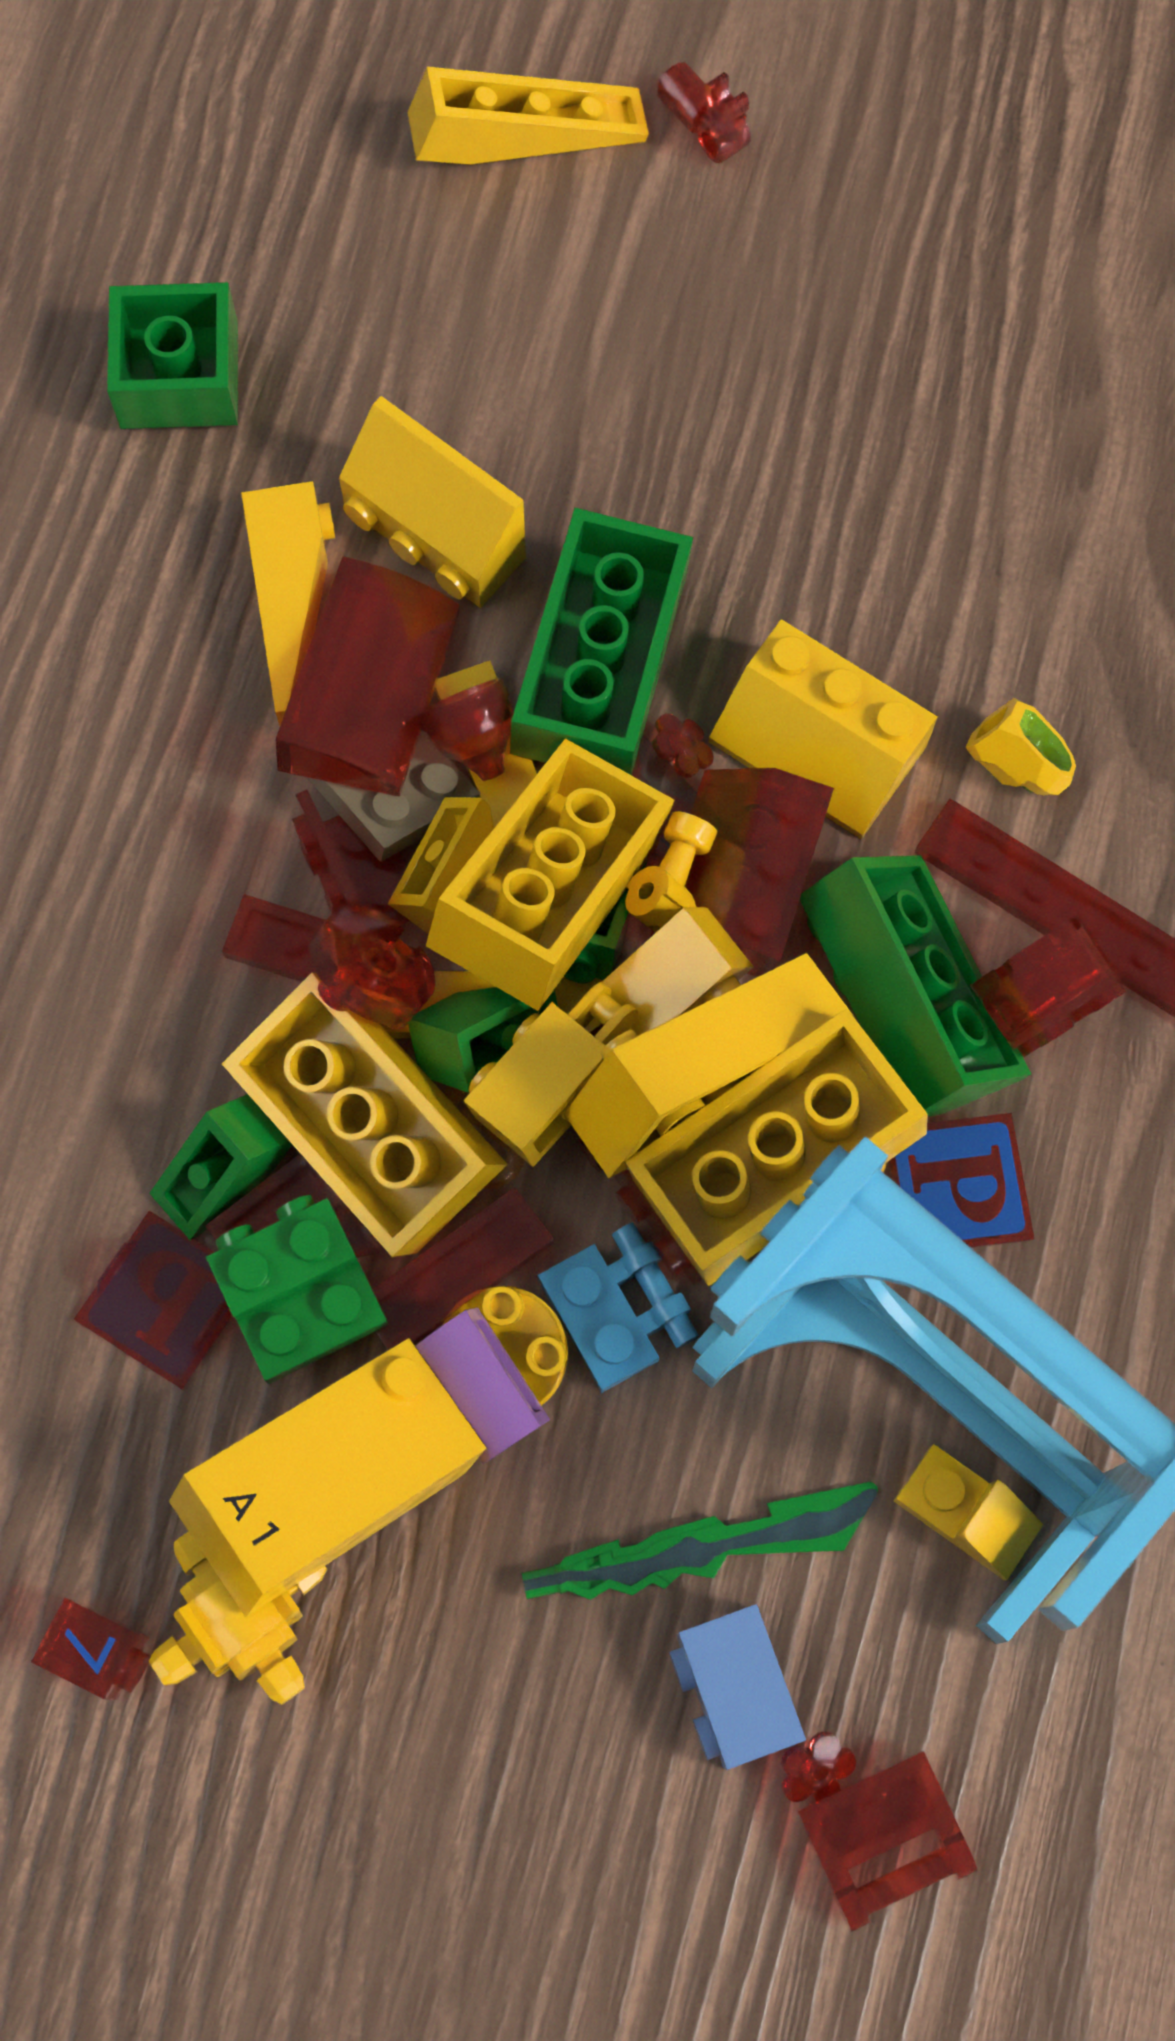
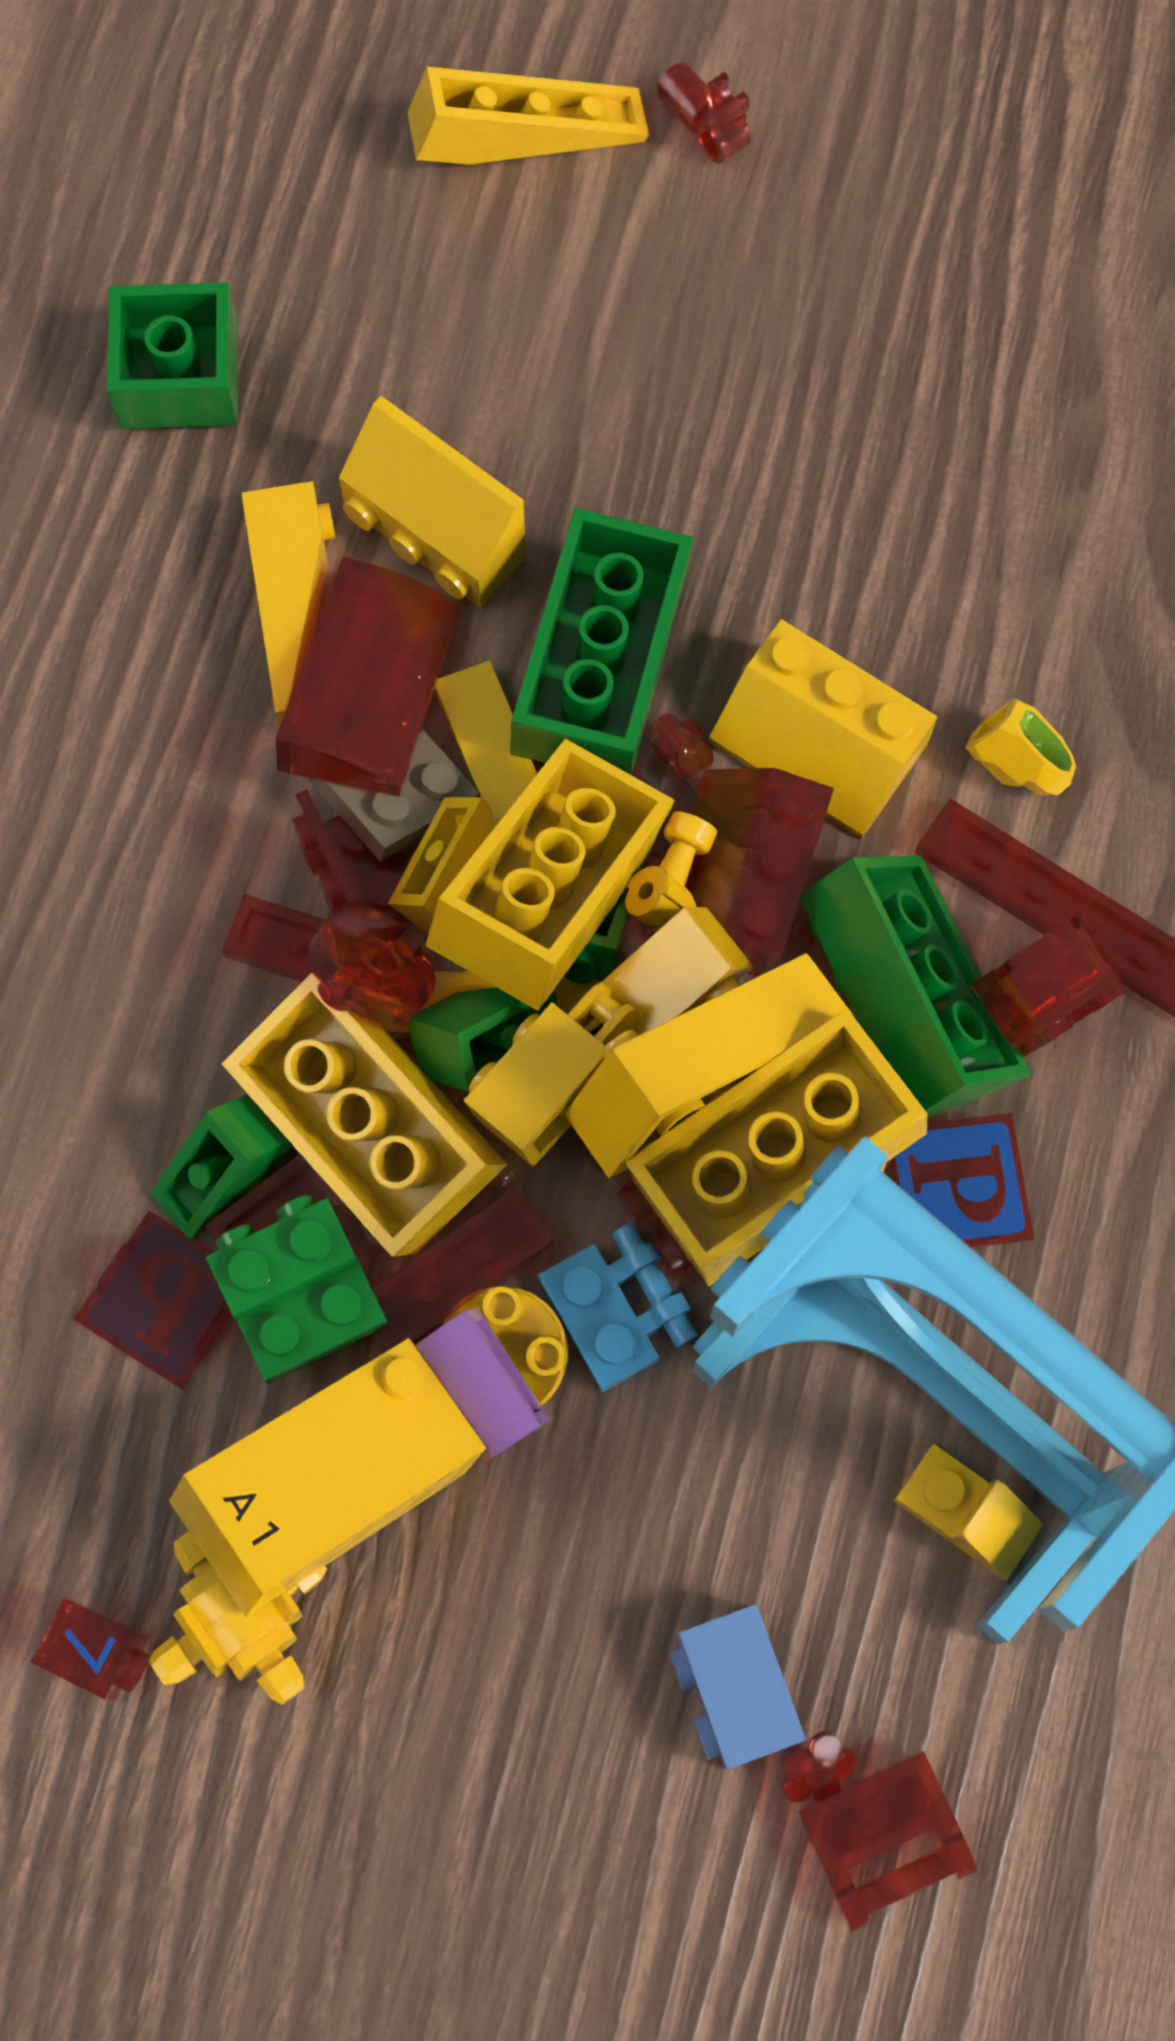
(472, 727): clear red helmet -> none
(699, 1548): green sword -> none

